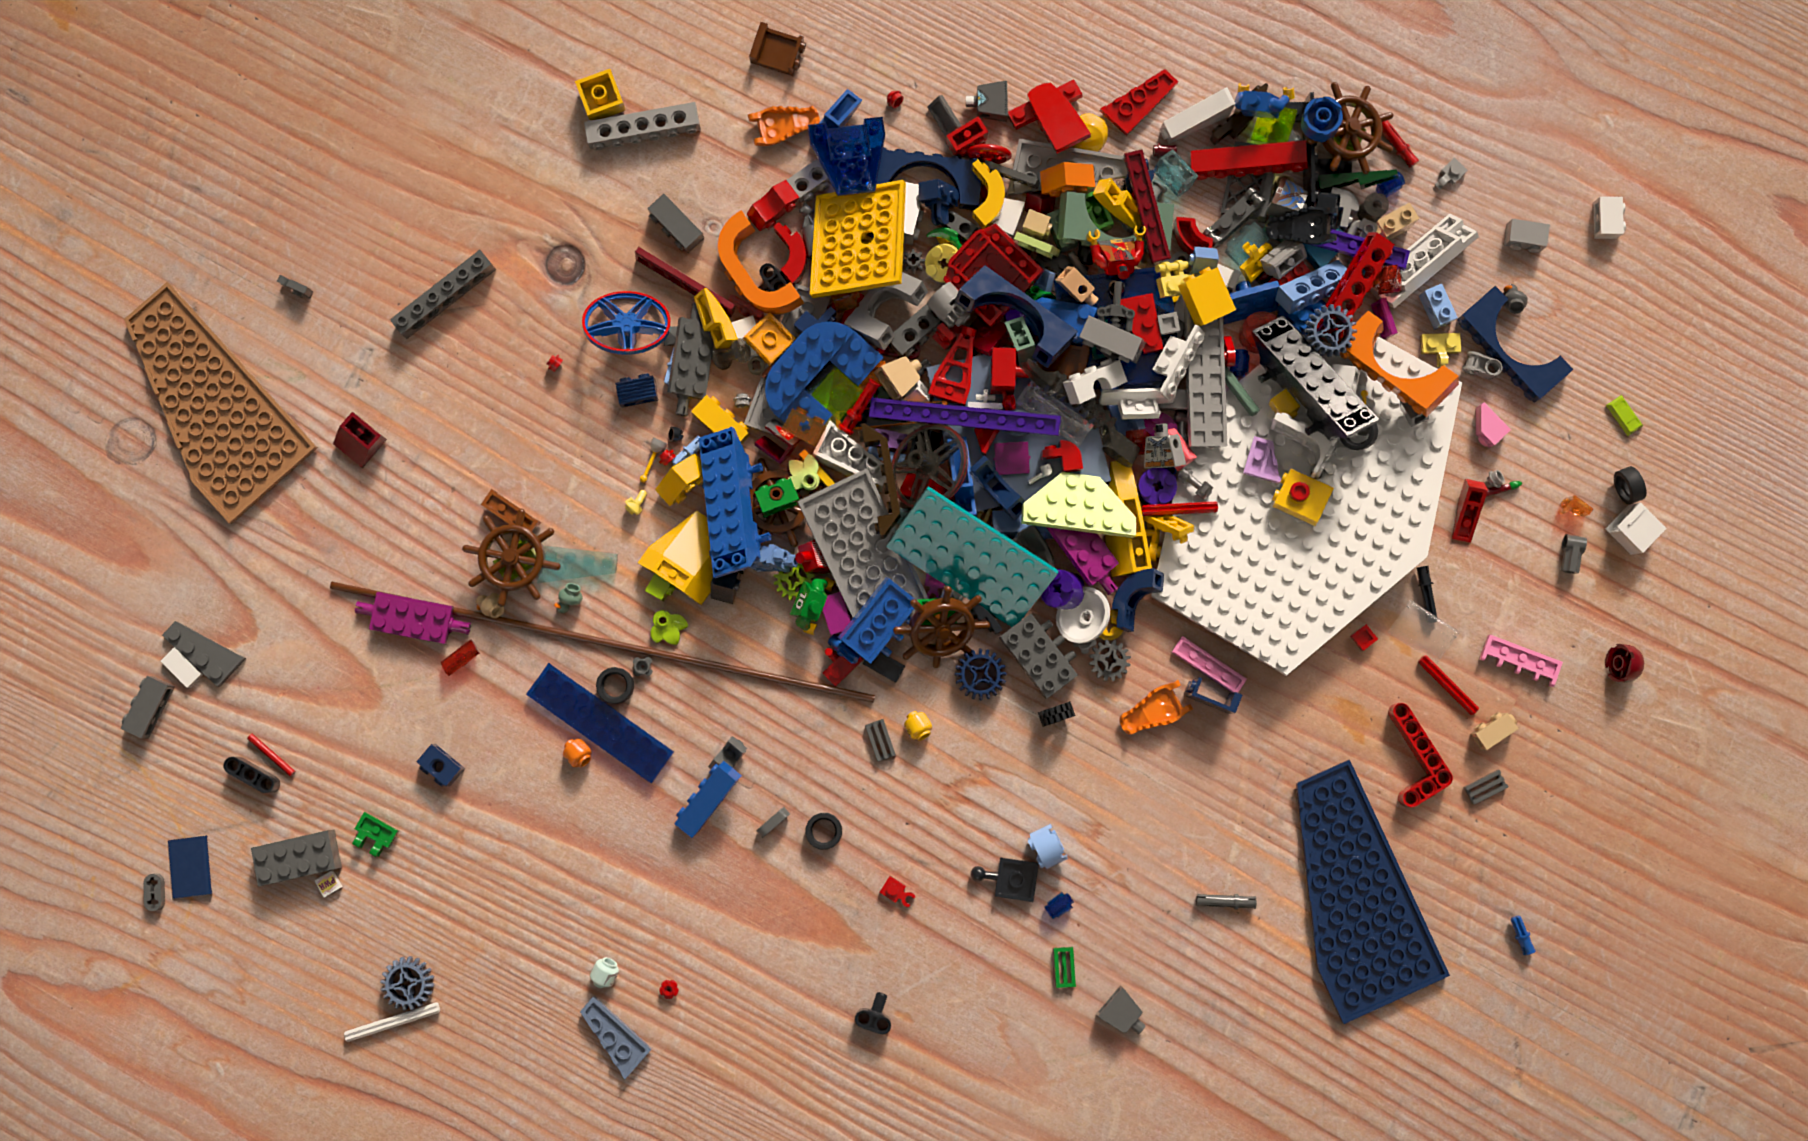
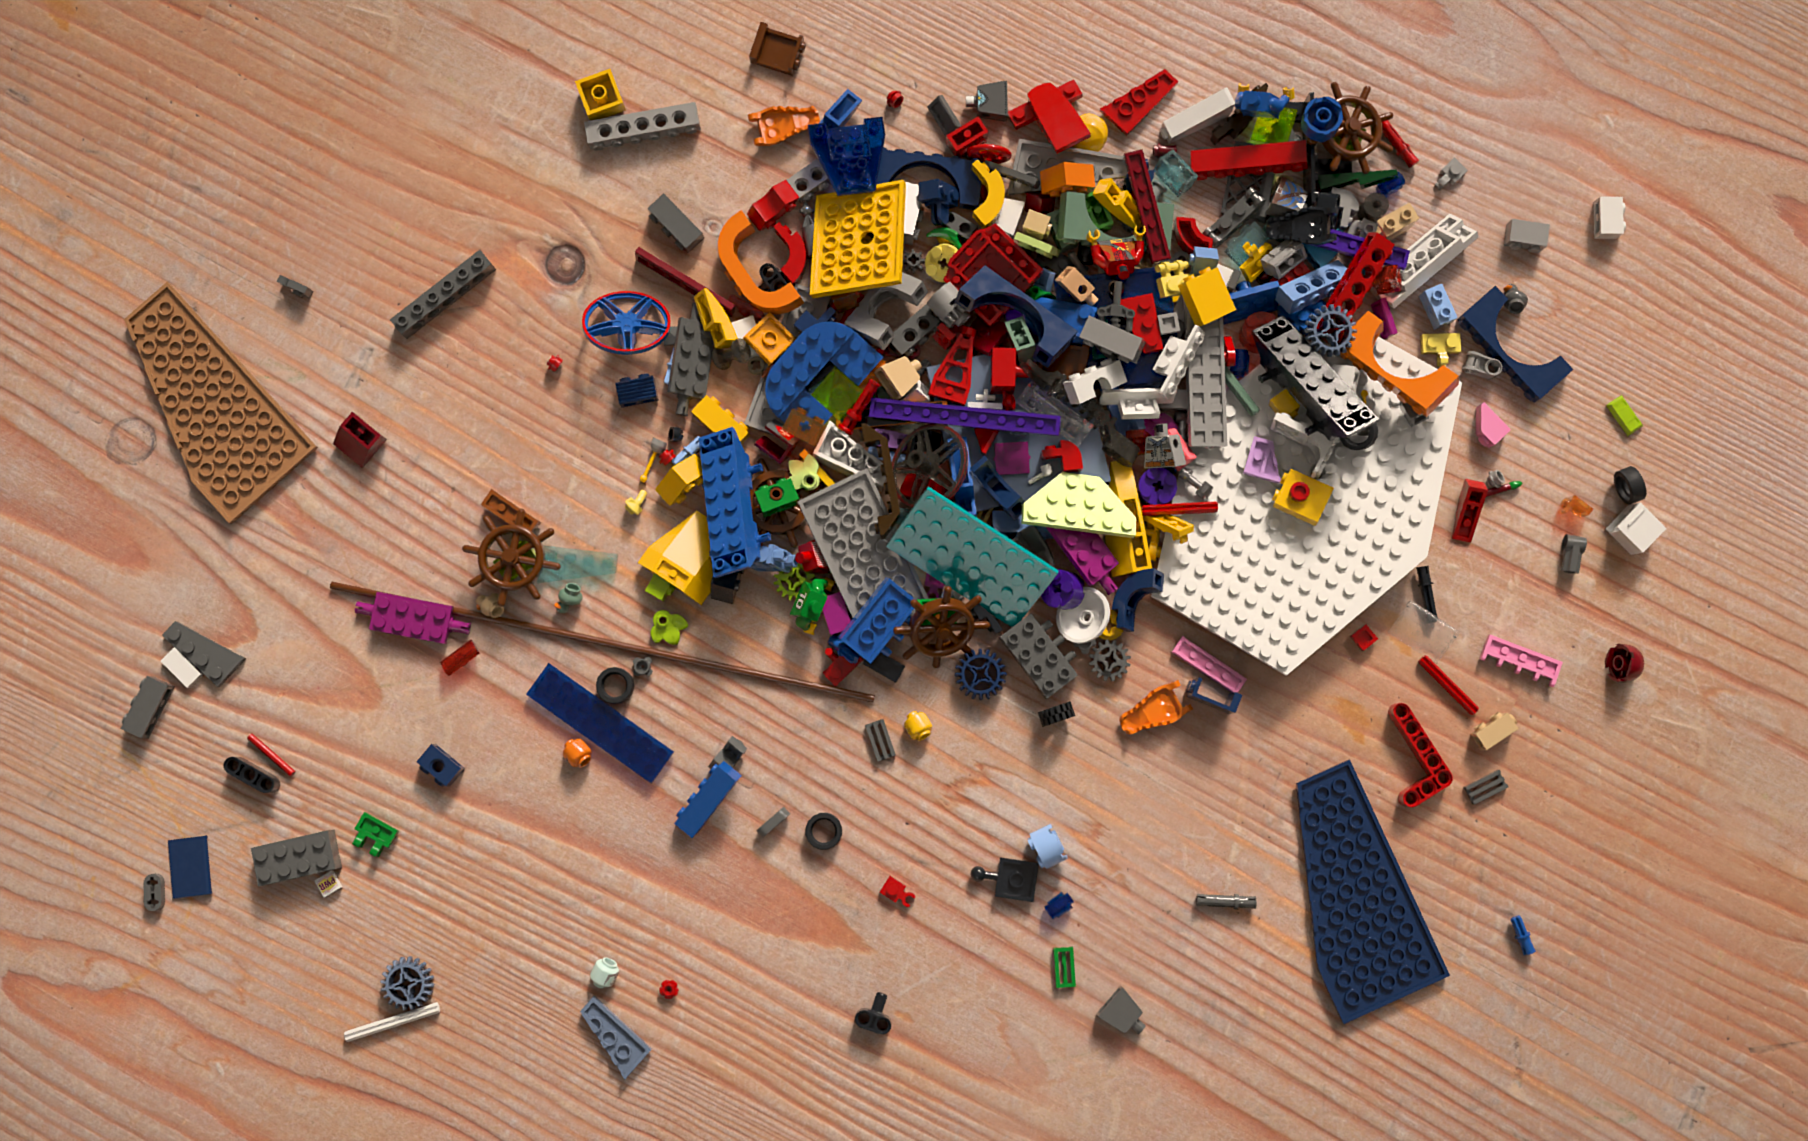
(742, 401): light grey plate -> none

